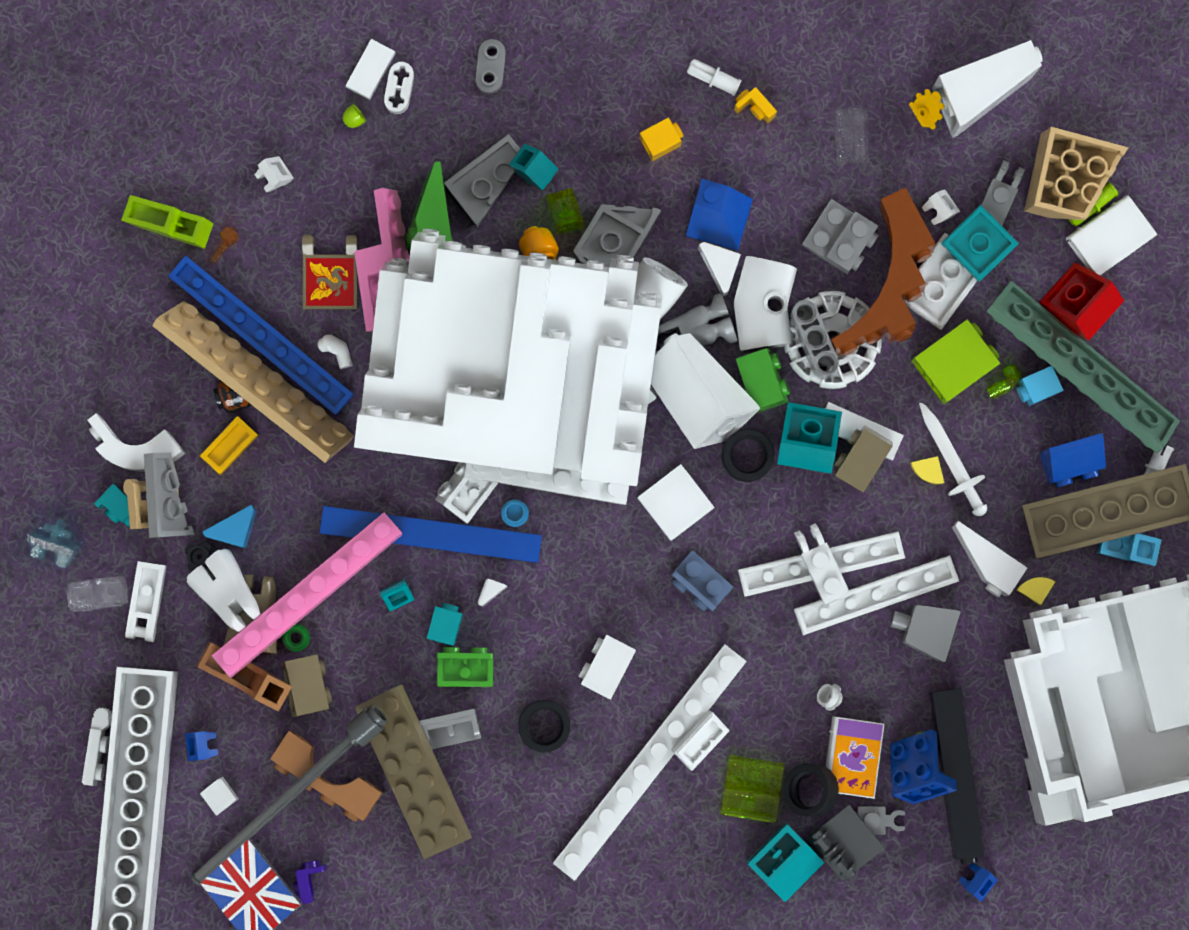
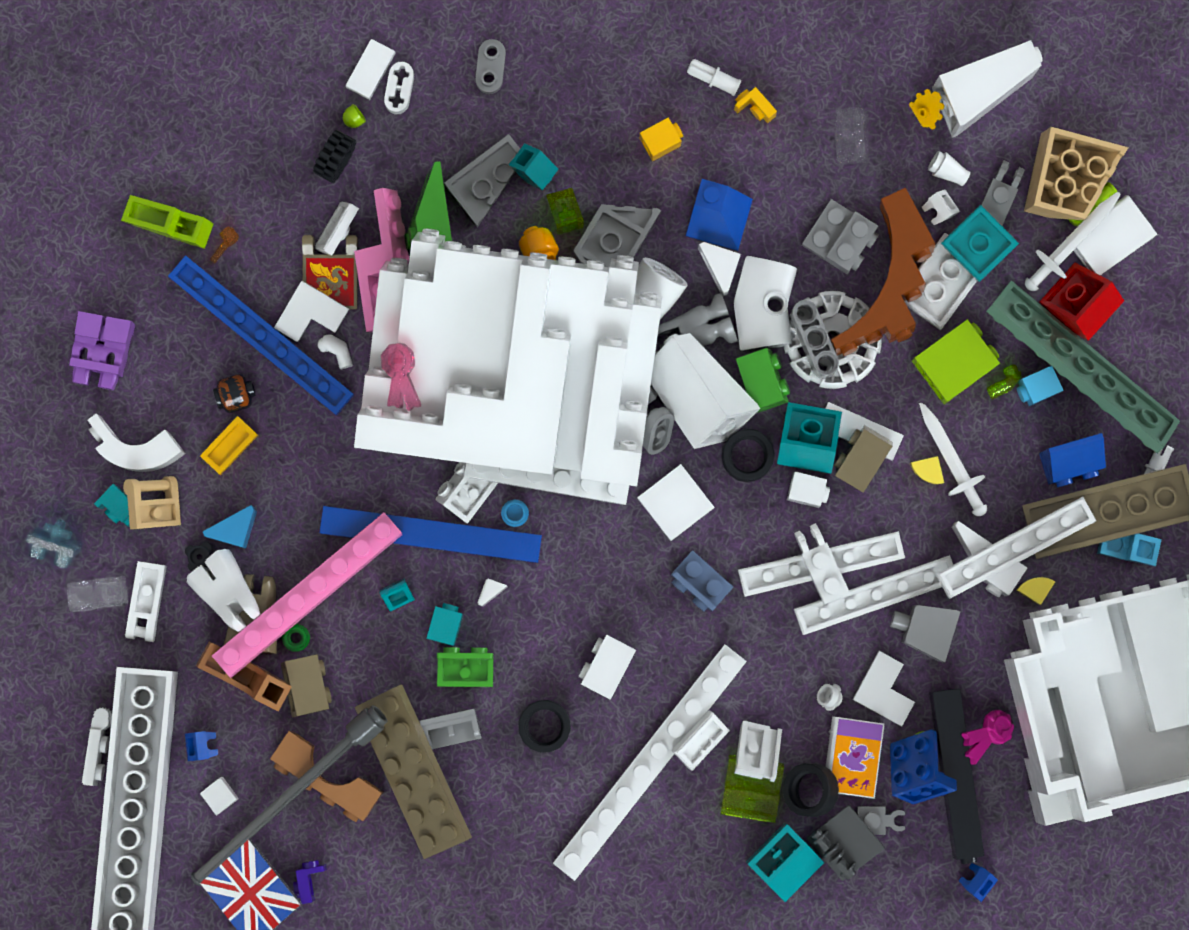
(89, 332): none -> medium lavender hips
(163, 502): light grey wing -> none
(253, 380): tan plate -> none
(275, 173): white tile -> none
(306, 305): none -> white tile
(334, 156): none -> black tyre
(337, 228): none -> white plate
(398, 363): none -> clear pink piece
(658, 430): none -> light grey plate
(758, 751): none -> white plate
(808, 490): none -> white brick
(876, 690): none -> white tile
(948, 168): none -> white cone
(996, 729): none -> dark pink piece
(1015, 547): none -> white tile
(1073, 240): none -> white sword

